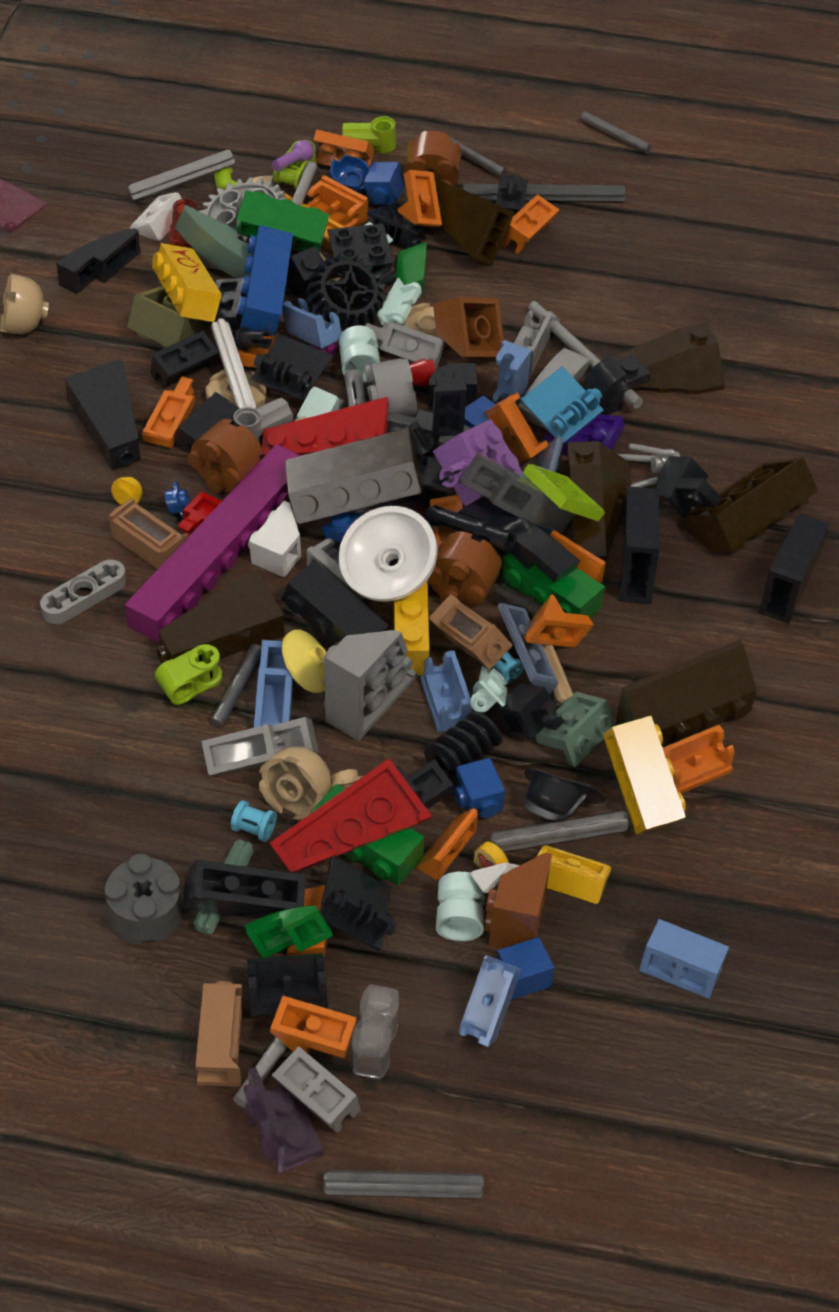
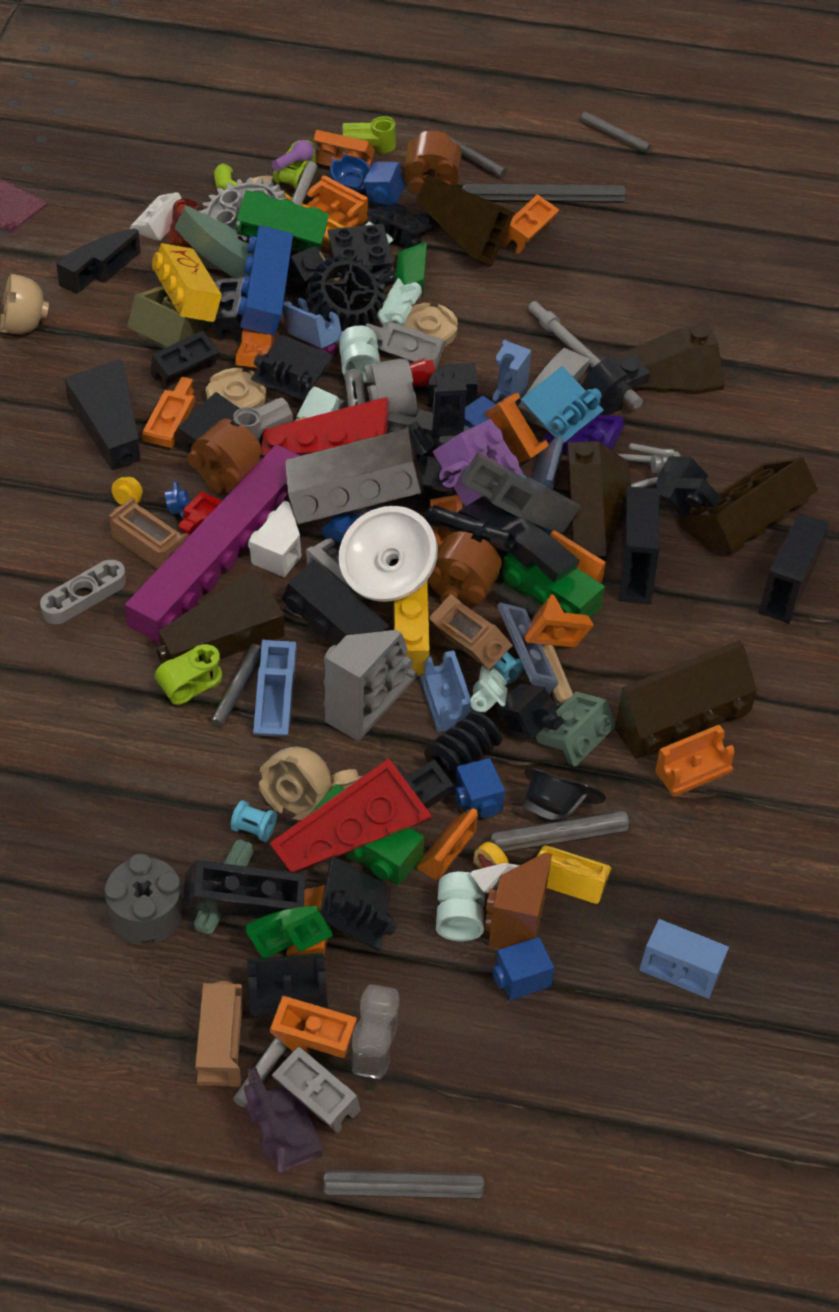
(181, 175): light grey axle -> none
(232, 364): white axle -> none
(247, 338): black axle -> none
(256, 745): light grey slope -> none
(304, 660): light yellow dish -> none
(422, 201): orange slope -> none
(470, 325): dark orange slope -> none
(489, 1000): medium blue hinge -> none
(512, 192): black brick -> none
(534, 336): light grey hinge -> none
(563, 492): lime tile -> none
(644, 774): brick -> none

